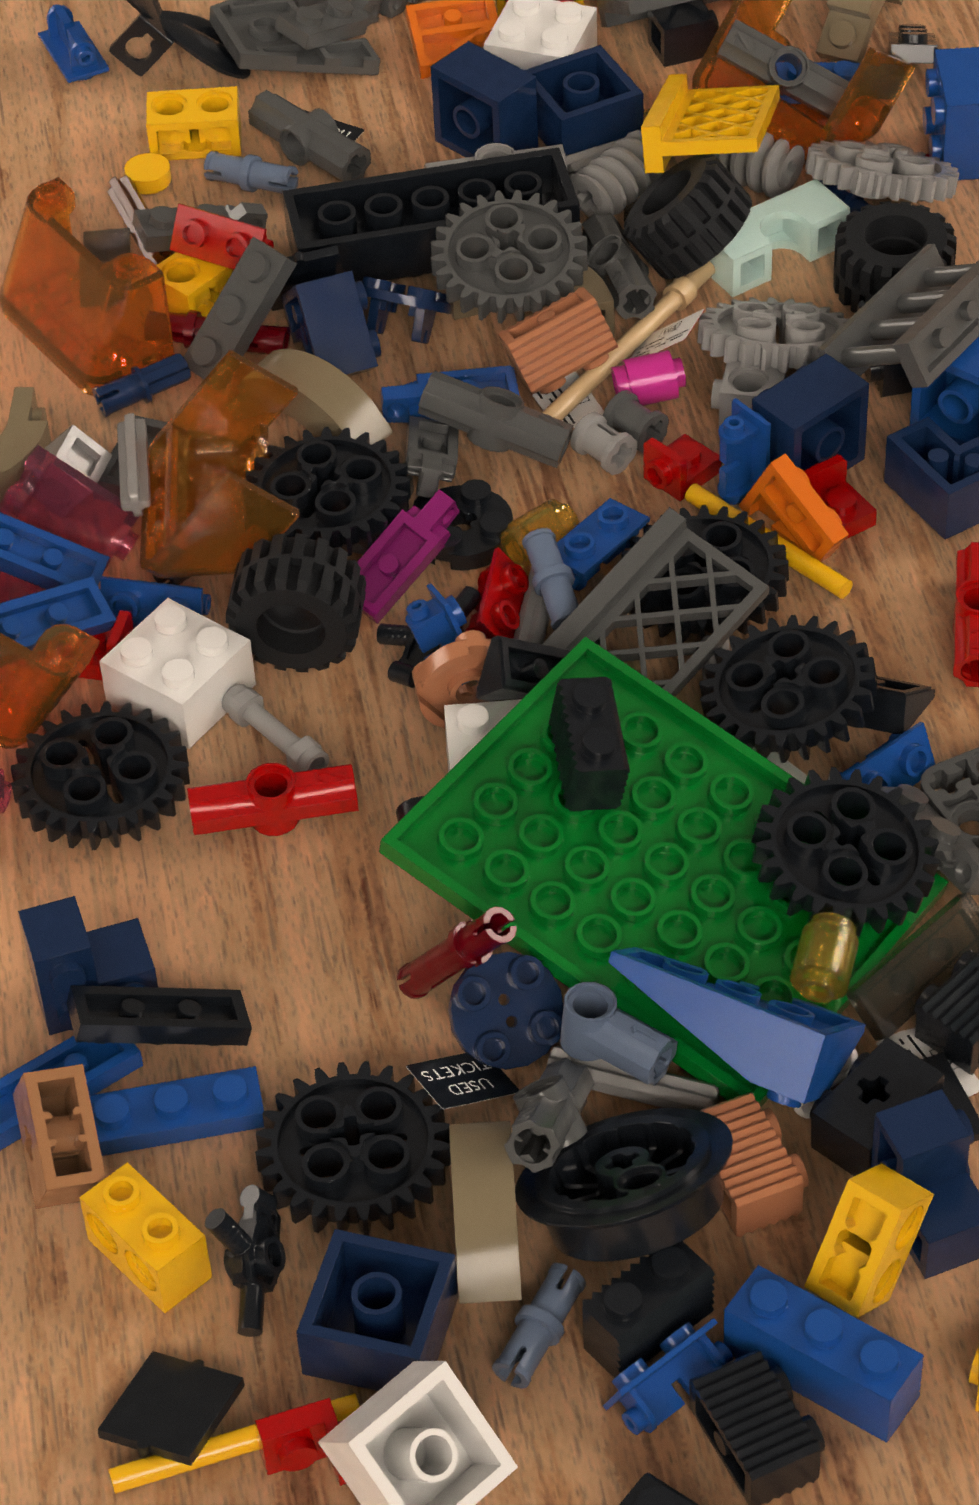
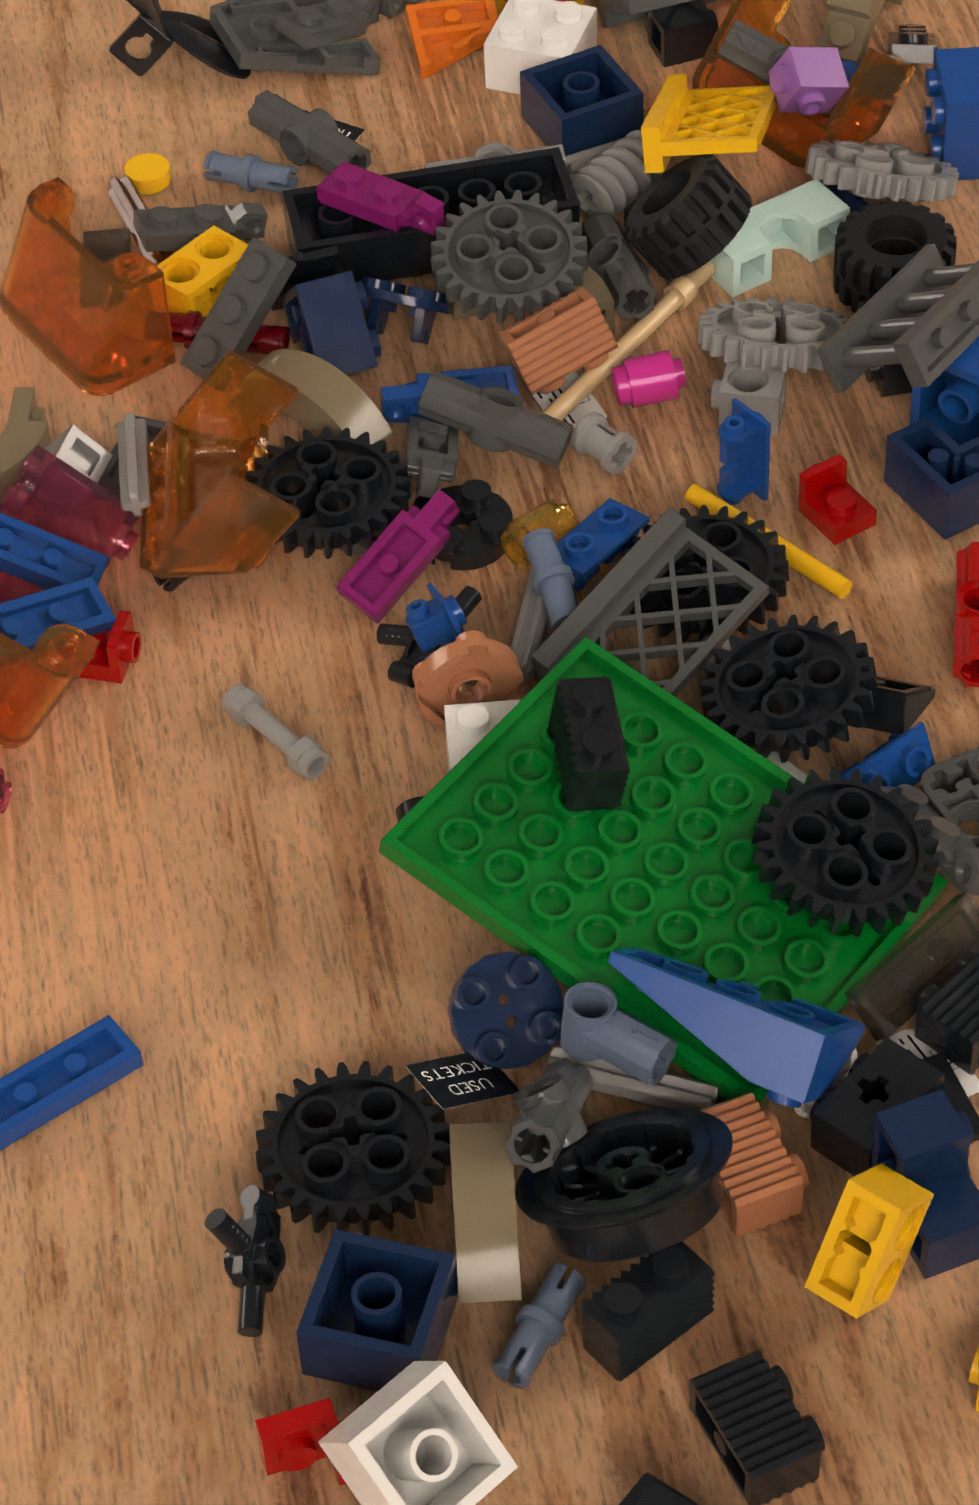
(58, 1135): medium nougat brick -> none
(67, 955): dark blue brick -> none
(71, 46): blue hinge -> none
(71, 796): black gear -> none
(142, 384): dark blue axle -> none
(146, 596): blue hinge -> none
(146, 1237): yellow brick -> none
(158, 1015): black plate -> none
(171, 1408): black piece -> none
(177, 669): white brick -> none
(178, 1111): blue plate -> none
(193, 122): yellow brick -> none
(213, 236): red hinge -> none
(216, 1450): yellow bar -> none
(272, 799): red piece -> none
(297, 602): black tyre -> none
(380, 199): none -> magenta hinge
(465, 947): dark red pin -> none
(482, 102): dark blue brick -> none
(502, 594): red hinge -> none
(515, 668): black slope -> none
(628, 415): dark grey bush -> none
(648, 1390): blue hinge -> none
(668, 335): white sticker -> none
(679, 465): red bracket -> none
(768, 170): light grey piece -> none
(796, 508): orange wing -> none
(808, 79): none -> medium lavender brick
(817, 414): dark blue brick -> none
(825, 958): clear yellow brick -> none
(825, 1352): blue brick -> none

